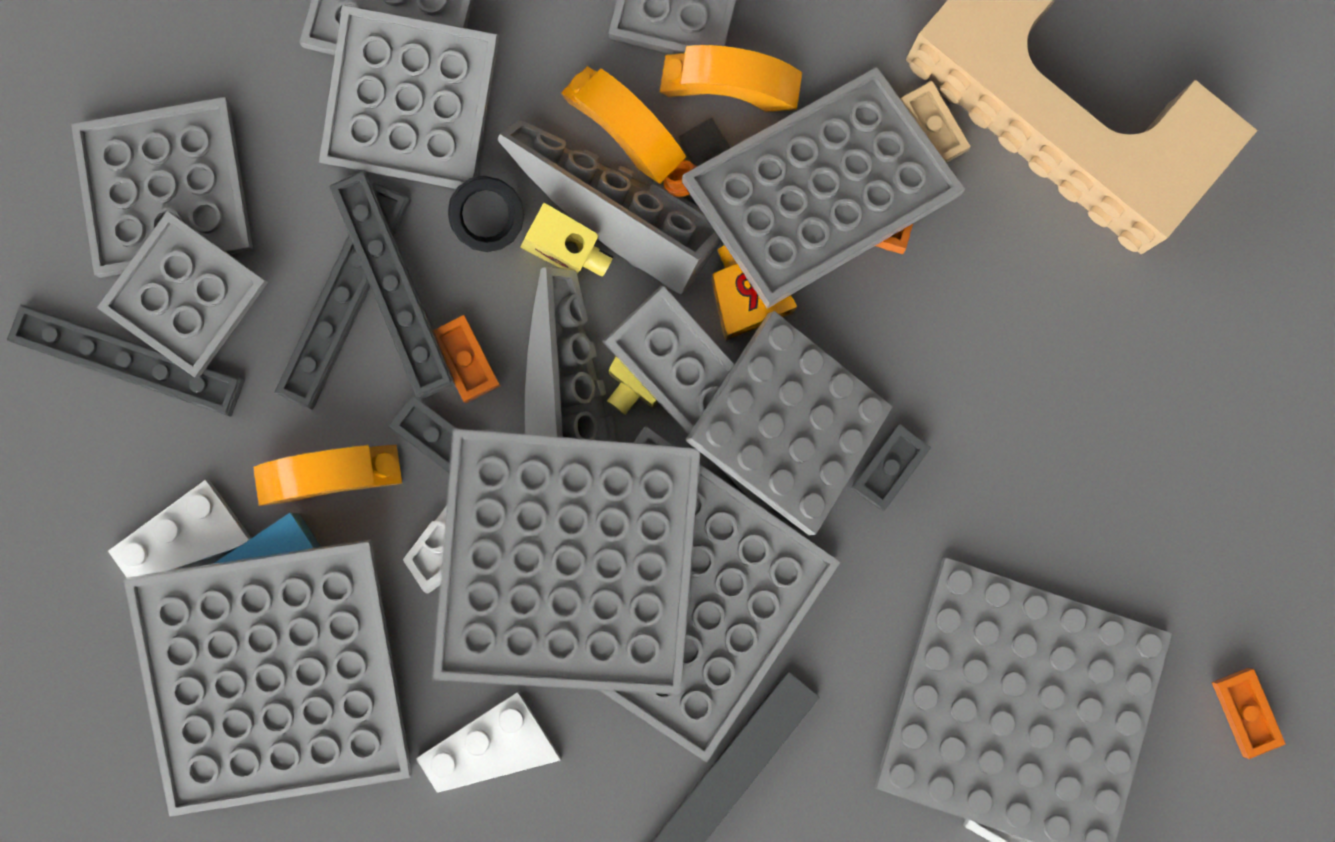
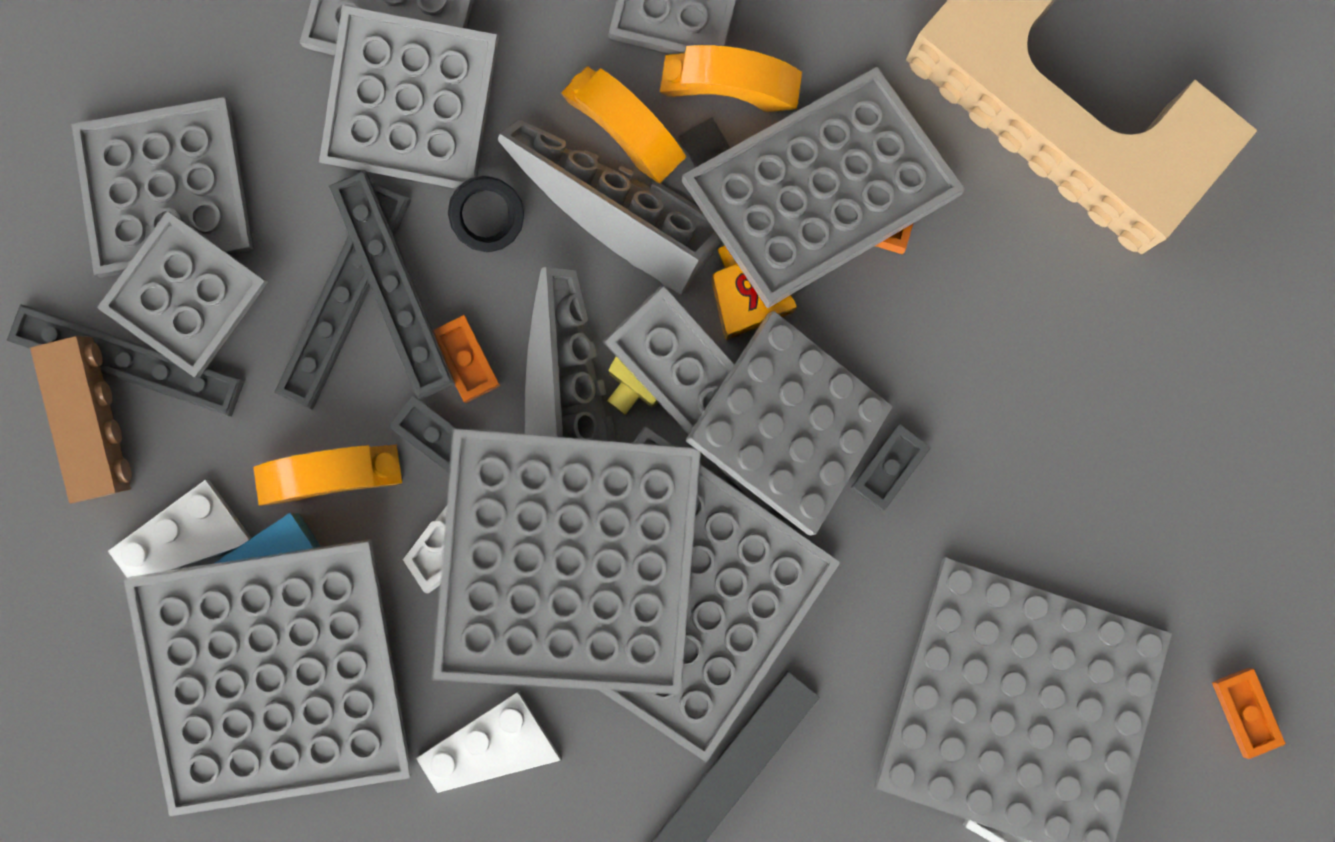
(81, 418): none -> medium nougat brick
(548, 238): light yellow torso -> none
(673, 182): orange plate -> none
(936, 121): tan plate -> none

